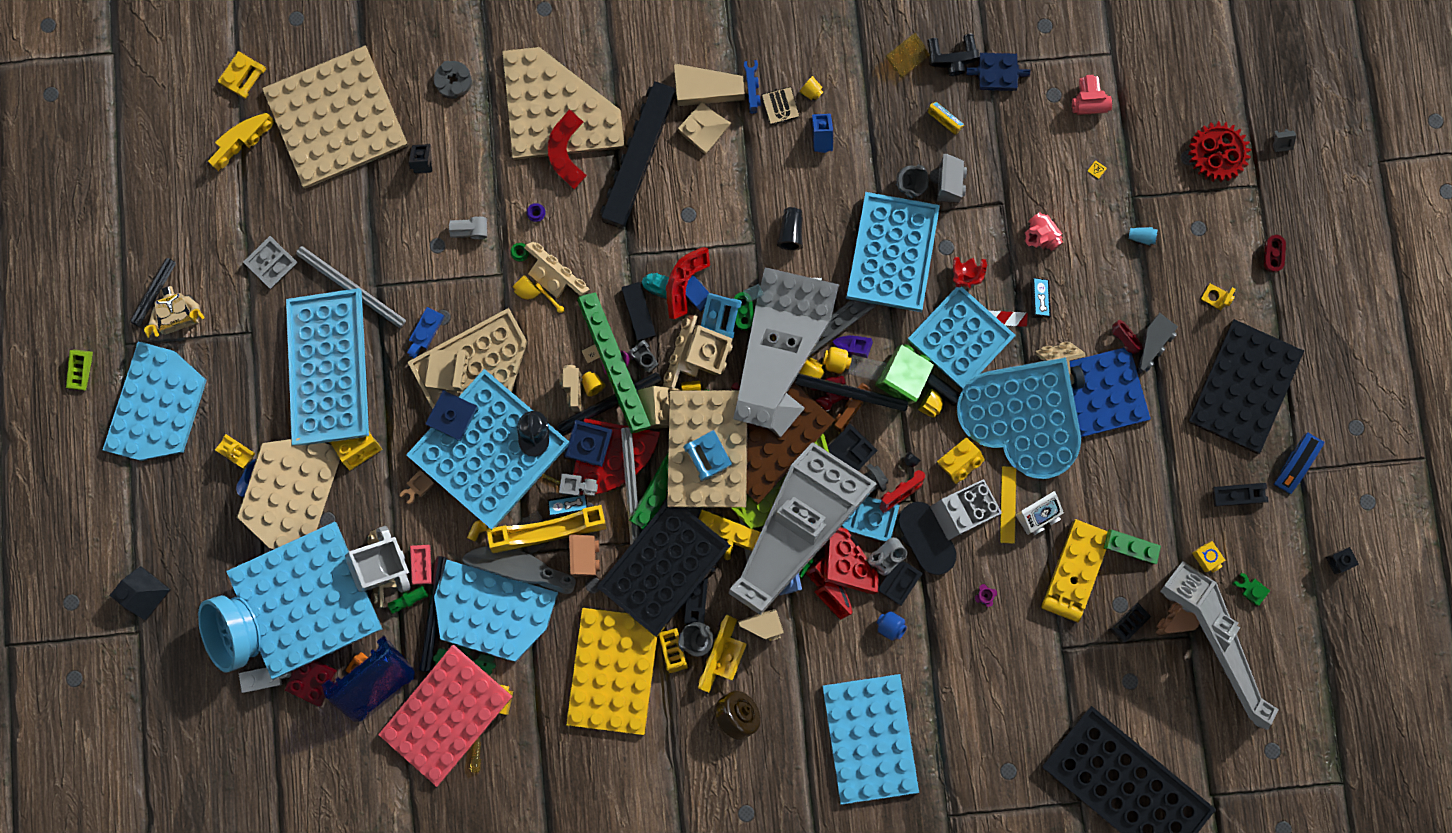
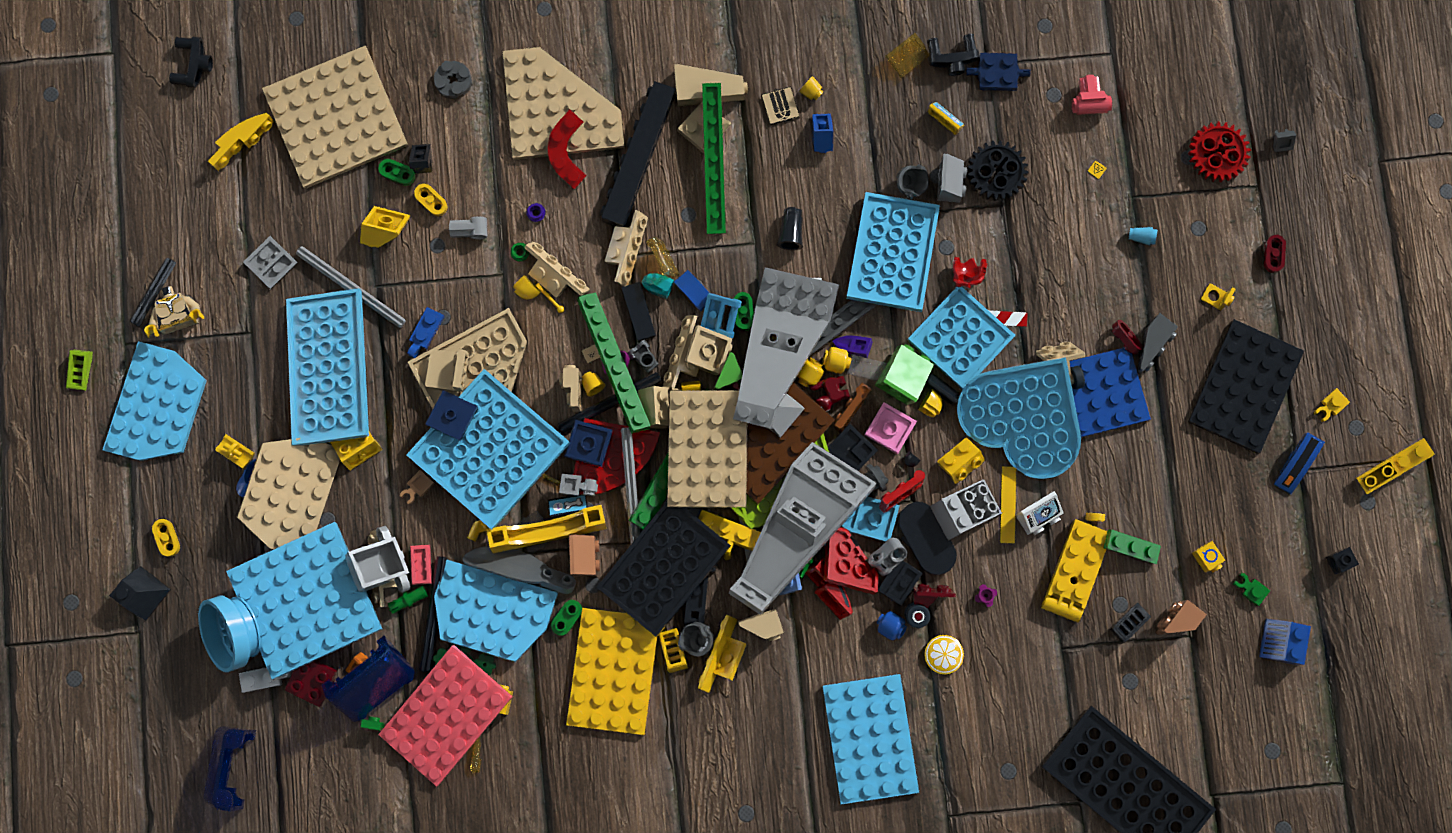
(165, 538): none -> yellow plate
(197, 64): none -> black connector
(216, 790): none -> clear blue windscreen
(236, 73): yellow plate -> none
(372, 723): none -> green plate
(382, 226): none -> yellow slope
(397, 172): none -> green plate
(431, 201): none -> yellow plate
(533, 433): black piece -> none
(569, 619): none -> green plate
(625, 247): none -> tan bracket
(663, 257): none -> clear yellow plate
(679, 278): red plate -> none
(713, 158): none -> green plate
(714, 453): dark azure plate -> none
(730, 374): none -> bright green slope
(737, 715): dark brown wheel -> none
(752, 84): blue plate -> none
(753, 293): clear light blue piece -> none
(852, 392): black axle -> none
(890, 428): none -> bright pink plate
(917, 612): none -> plate
(944, 654): none -> dish
(983, 161): none -> black gear
(1040, 298): slope -> none
(1043, 233): coral piece -> none
(1095, 517): none -> yellow tile
(1203, 598): light grey wing -> none
(1239, 494): black plate -> none
(1285, 641): none -> blue slope
(1332, 403): none -> yellow plate
(1395, 466): none -> yellow slope

